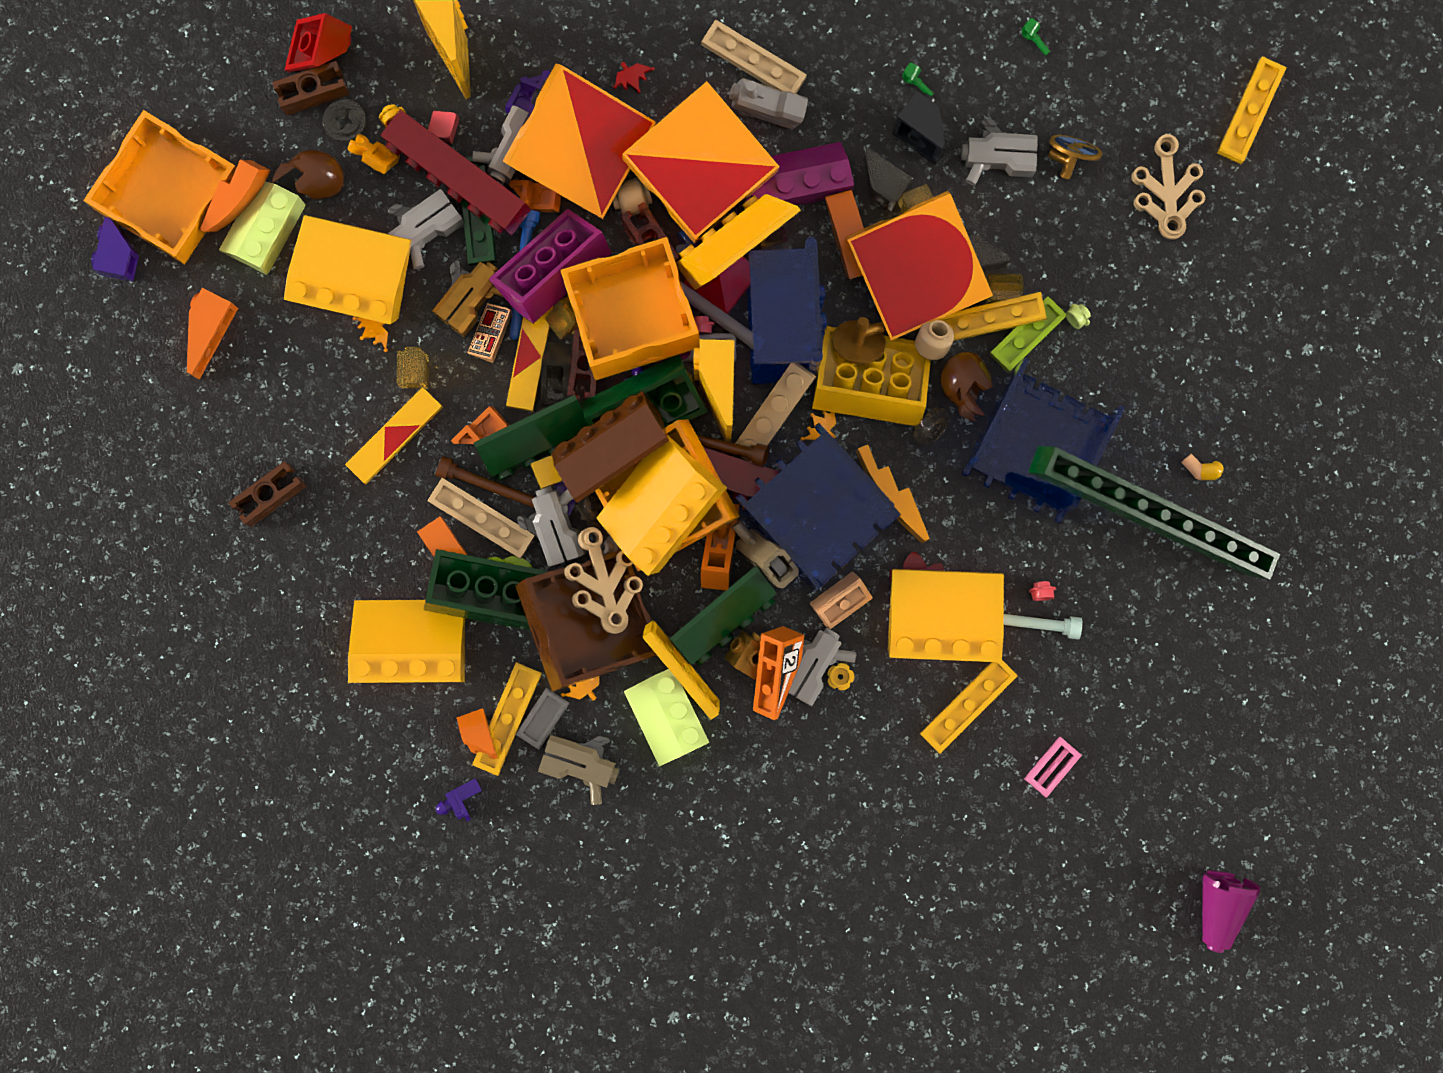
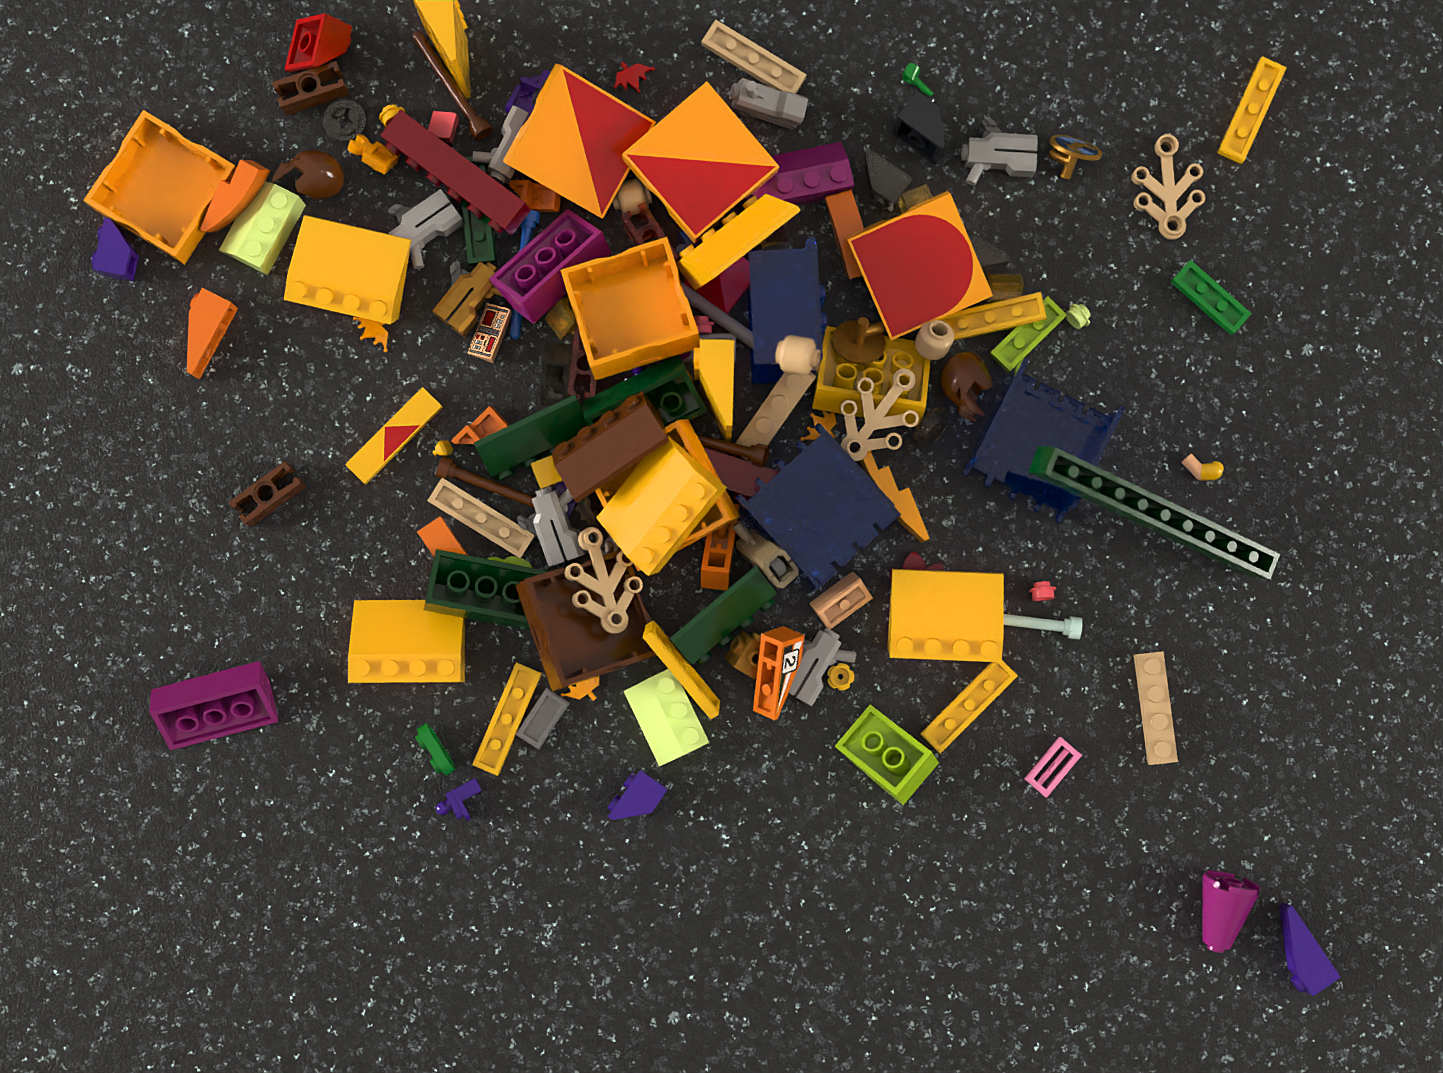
(213, 705): none -> magenta slope
(412, 368): clear yellow brick -> none
(428, 740): none -> green plate
(443, 448): none -> yellow rock
(476, 733): orange slope -> none
(479, 127): none -> reddish brown piece
(528, 364): yellow tile -> none
(580, 761): dark tan piece -> none
(640, 797): none -> dark purple slope
(797, 354): none -> tan head
(875, 418): none -> tan plant
(887, 754): none -> lime slope
(1029, 32): green hand -> none
(1155, 708): none -> tan plate
(1210, 297): none -> green plate
(1304, 956): none -> dark purple slope

